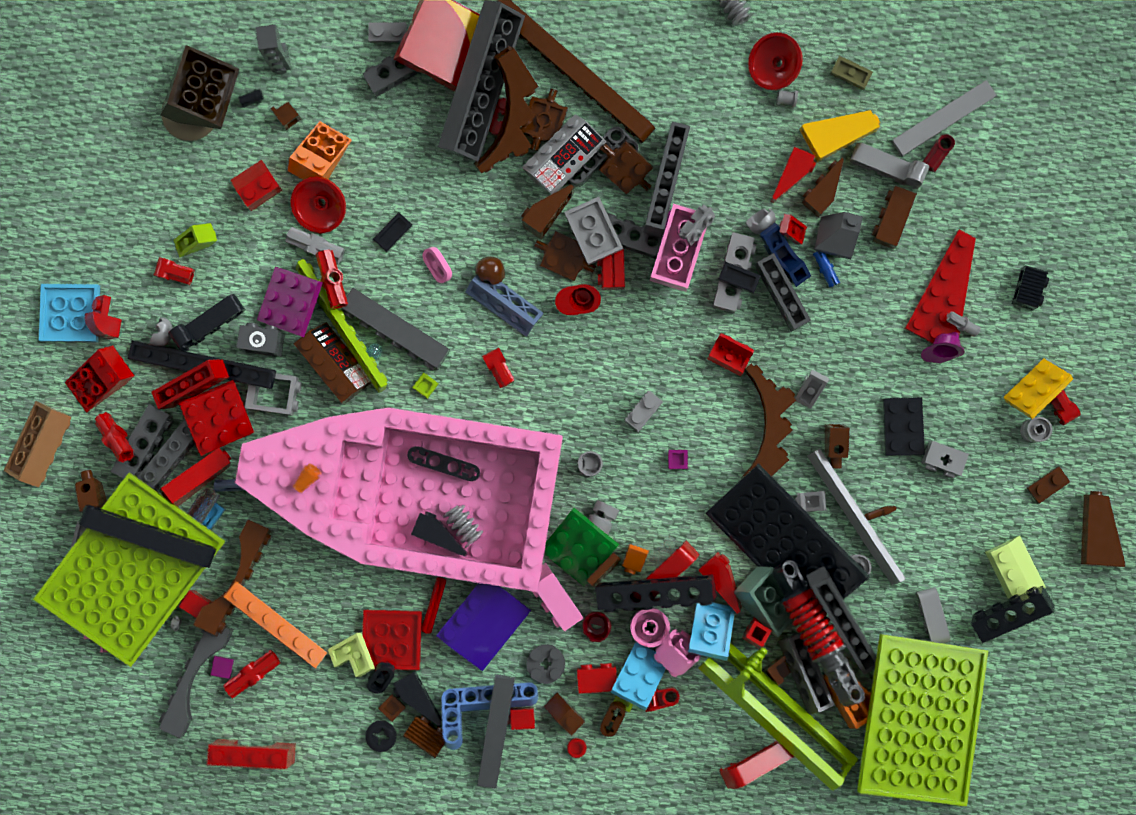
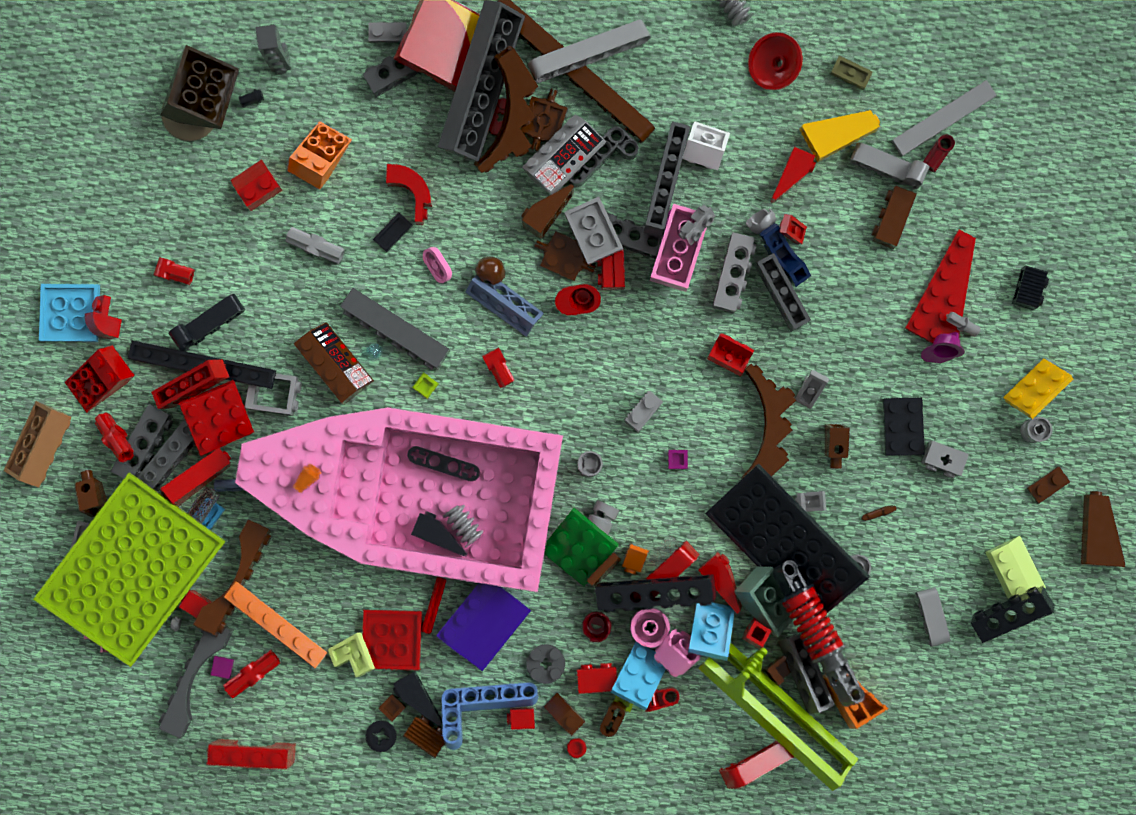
(147, 536): black beam -> none
(162, 337): light grey hair -> none
(195, 239): lime slope -> none
(260, 340): dark grey brick -> none
(286, 115): reddish brown panel -> none
(289, 301): magenta plate -> none
(308, 207): red dish -> none
(335, 289): red piece -> none
(346, 332): lime plate -> none
(383, 675): black plate -> none
(407, 178): none -> red arch
(496, 731): dark grey tile -> none
(556, 600): bright pink wedge -> none
(588, 51): none -> light grey beam
(625, 167): reddish brown plate -> none
(706, 146): none -> white slope
(739, 277): black tile -> none
(787, 98): light grey bush -> none
(824, 193): reddish brown slope -> none
(826, 268): blue pin -> none
(838, 234): dark grey slope -> none
(843, 619): dark grey brick -> none
(856, 517): light grey tile -> none
(922, 720): lime plate -> none
(1064, 408): red piece -> none

